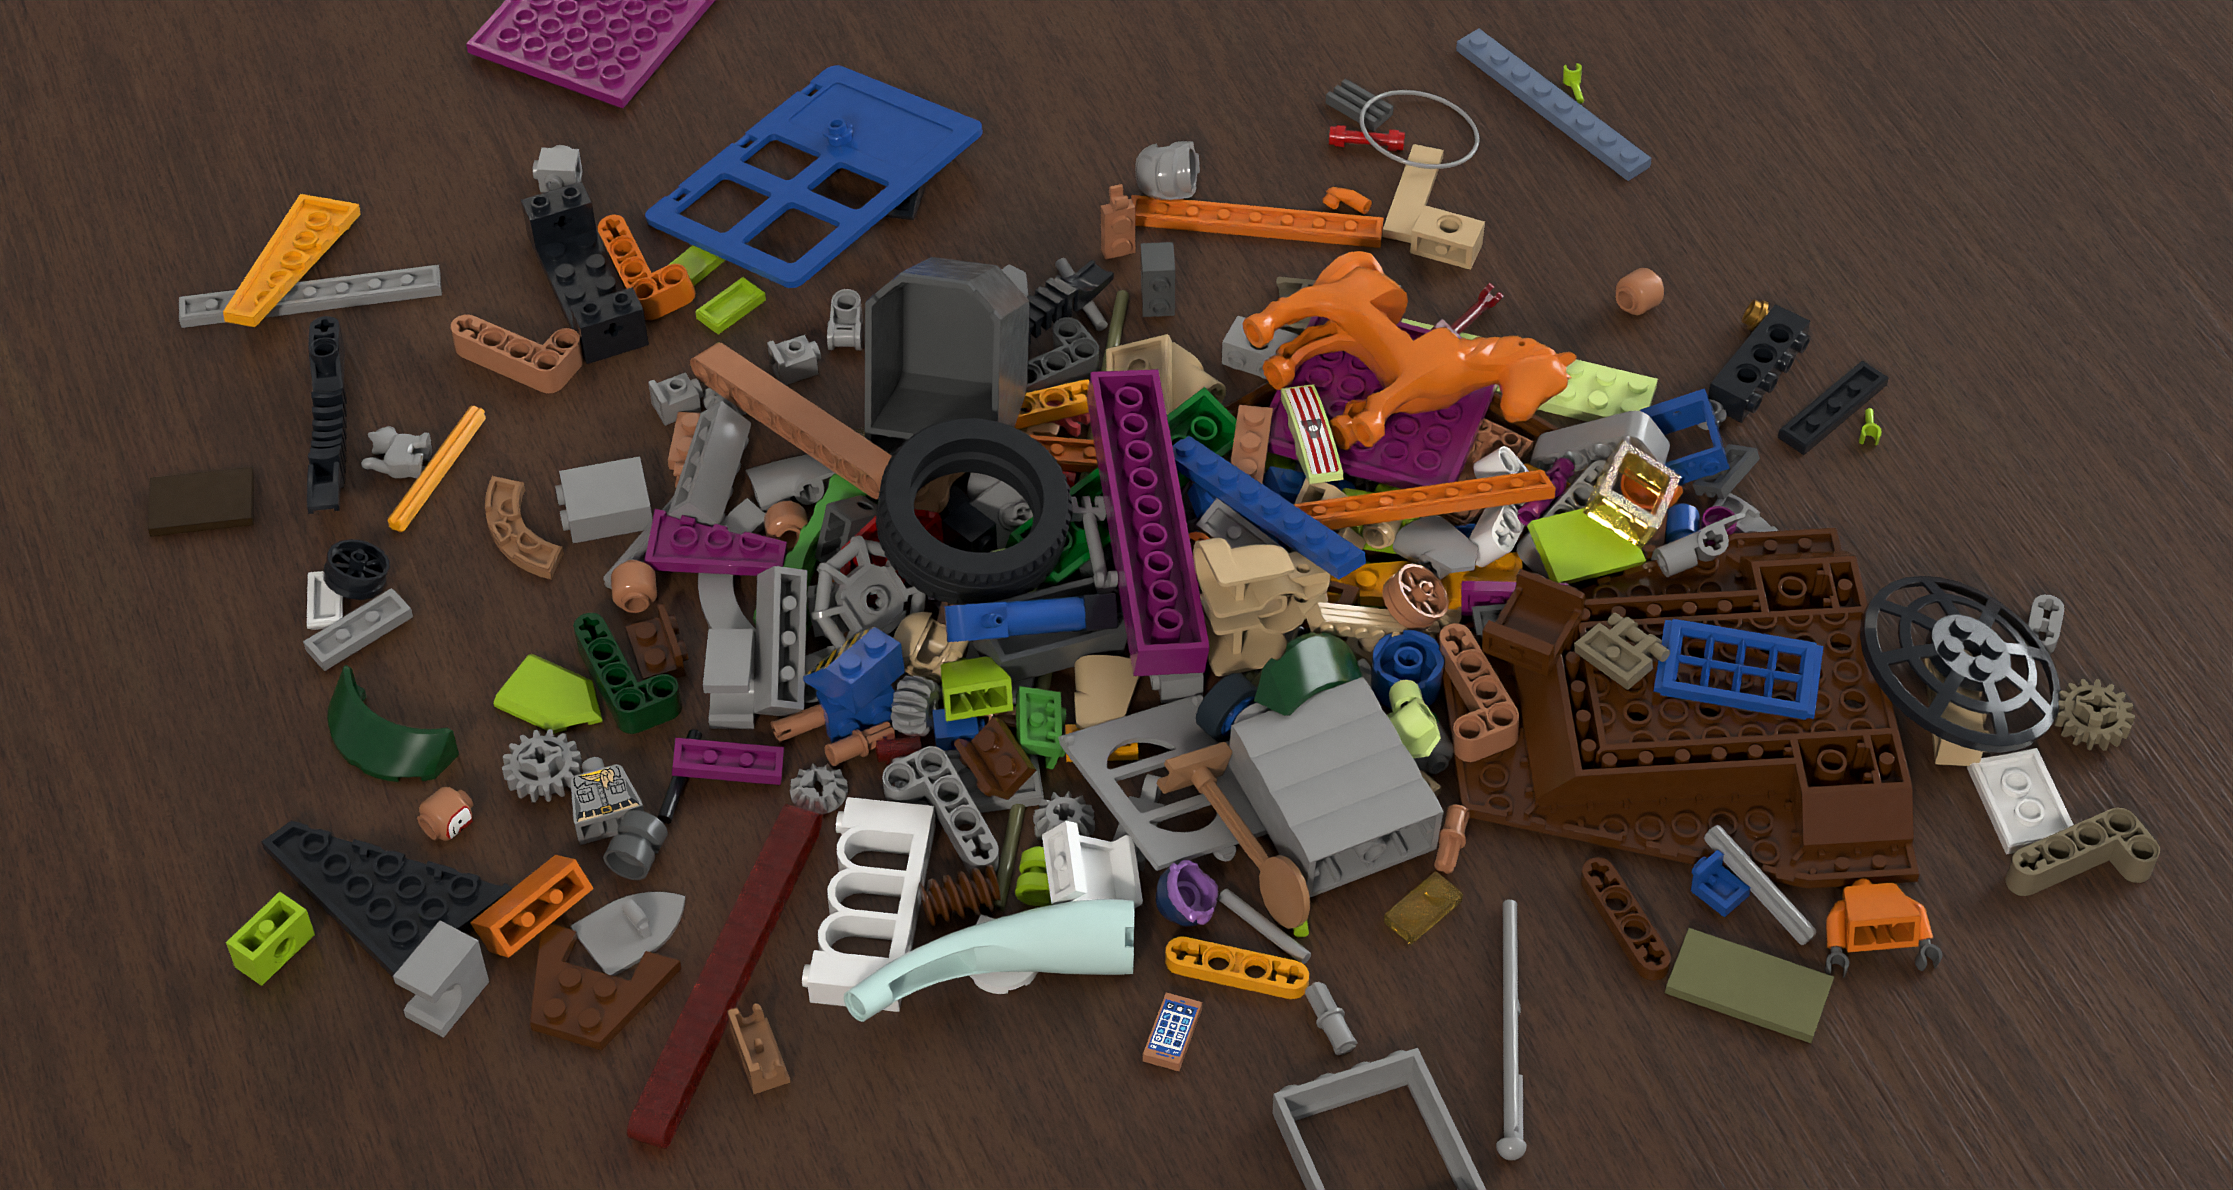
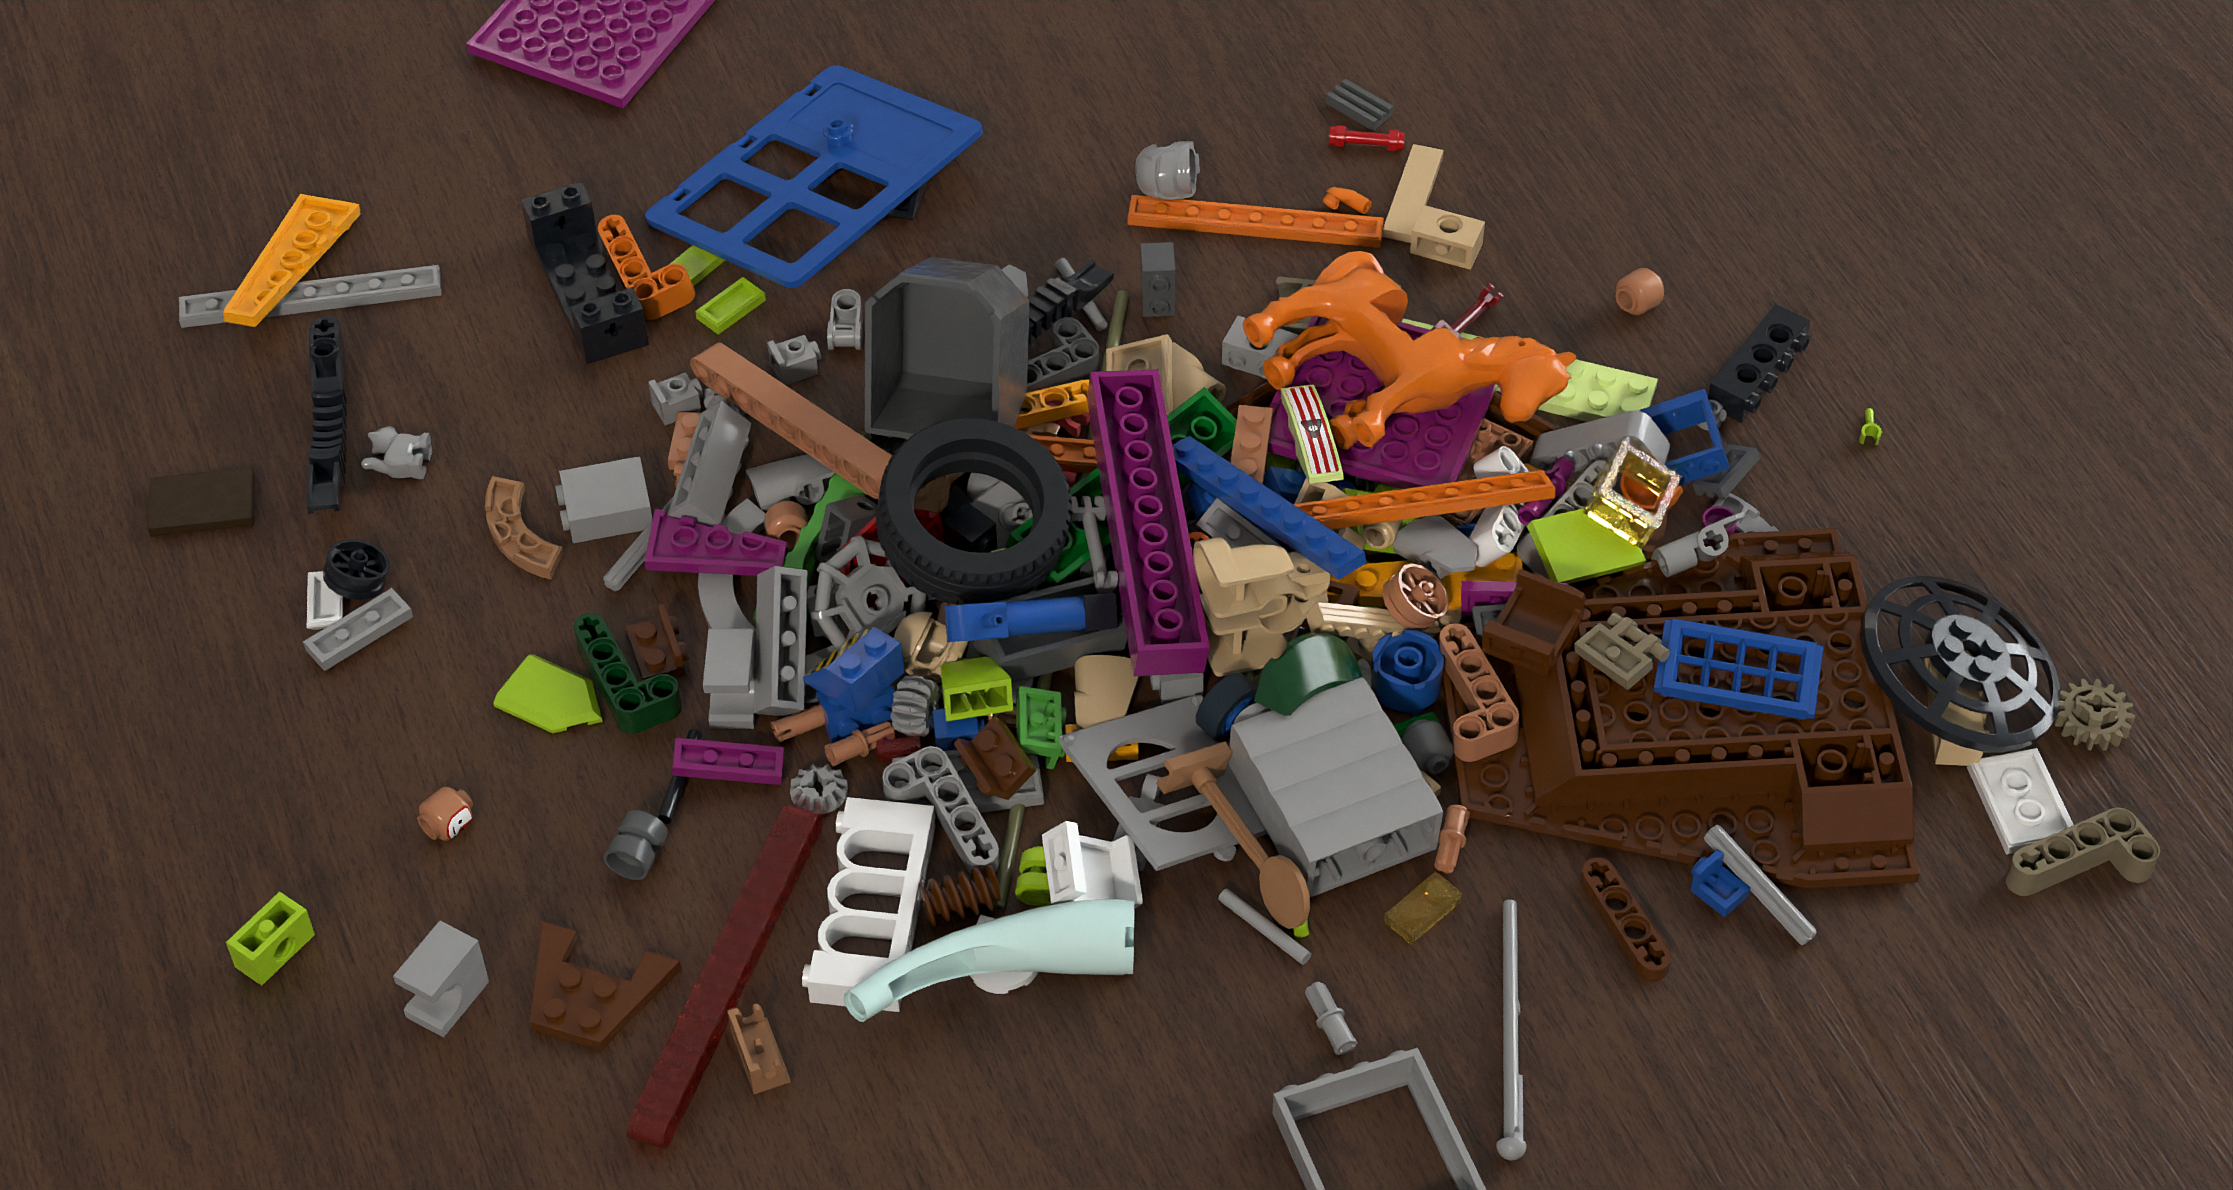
(379, 893): black wing -> none
(382, 746): dark green windscreen -> none
(436, 469): light orange axle -> none
(532, 364): nougat beam -> none
(532, 905): orange brick -> none
(541, 765): light grey gear -> none
(557, 168): light grey brick -> none
(601, 800): light grey torso -> none
(629, 927): light grey shield -> none
(633, 586): nougat head -> none
(1063, 809): light grey gear -> none
(1117, 225): nougat plate -> none
(1172, 1031): tile -> none
(1186, 894): medium lavender hair -> none
(1238, 962): light orange beam -> none
(1411, 163): light grey piece -> none
(1413, 719): yellowish green panel -> none
(1554, 104): sand blue plate -> none
(1573, 79): lime hand -> none
(1681, 521): blue brick -> none
(1749, 985): olive tile -> none
(1755, 314): pearl gold plate -> none
(1833, 407): black tile -> none
(1878, 919): orange torso -> none
(2050, 626): light grey beam -> none

